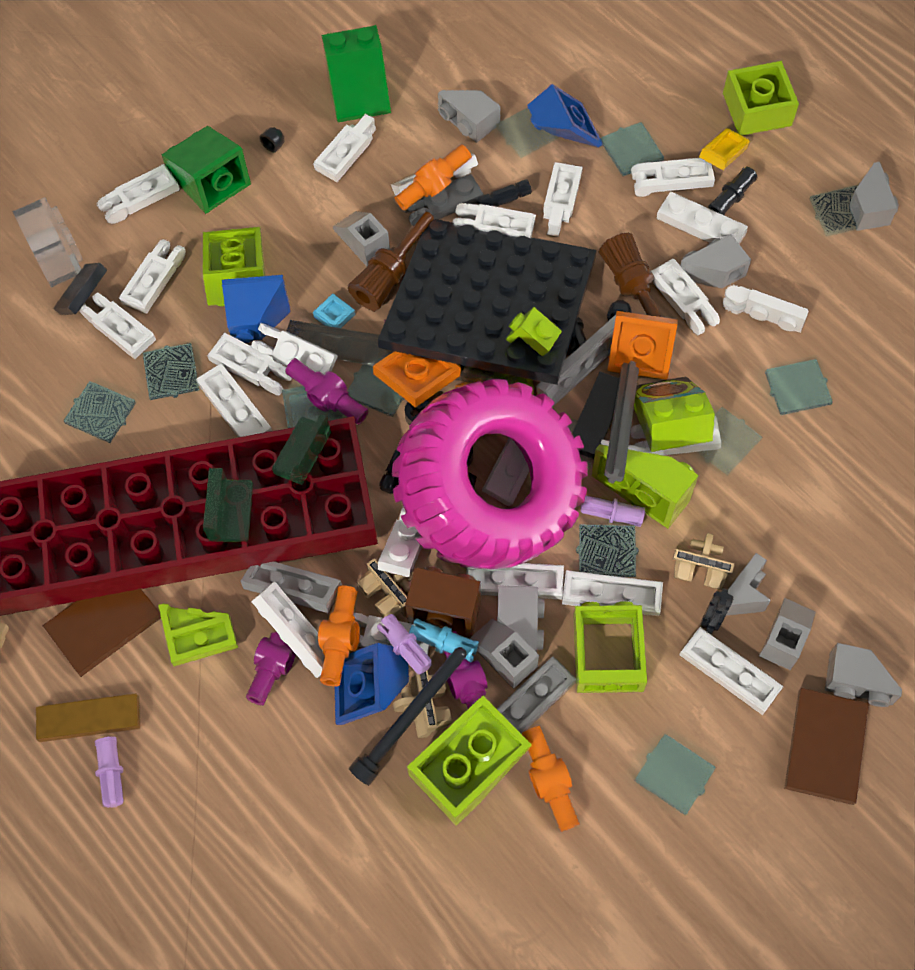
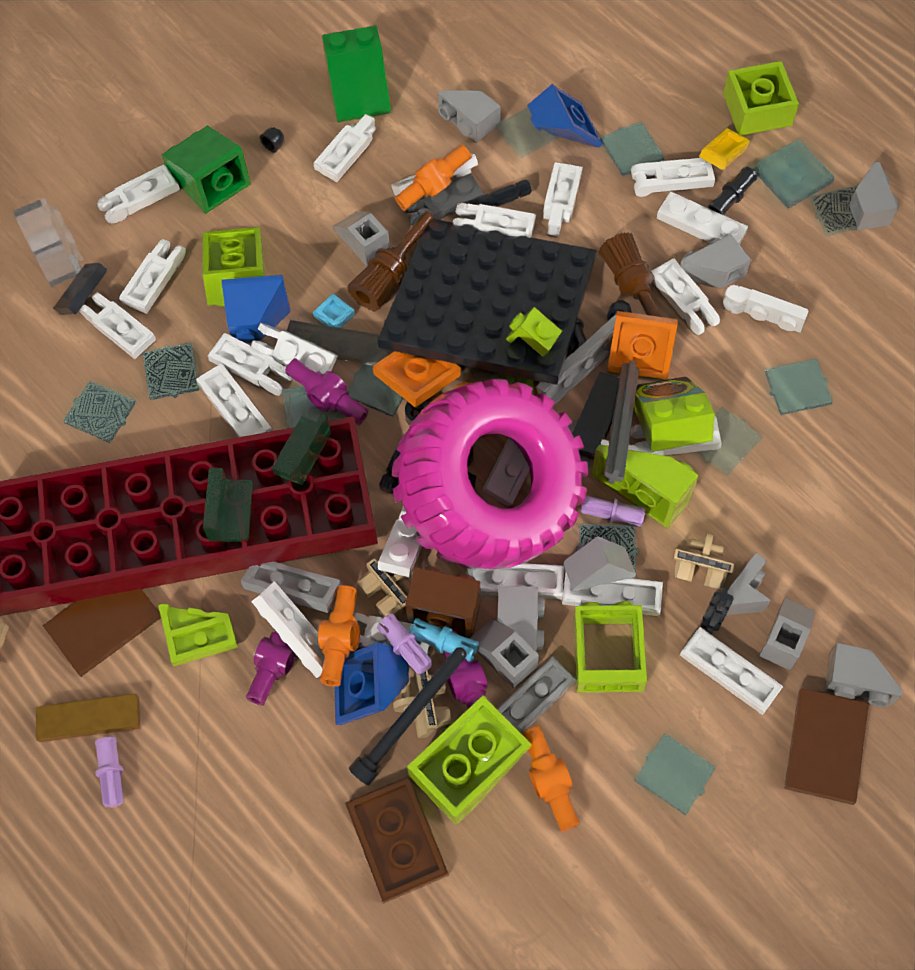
(396, 839): none -> reddish brown tile
(598, 564): none -> light grey slope
(793, 174): none -> clear light blue tile

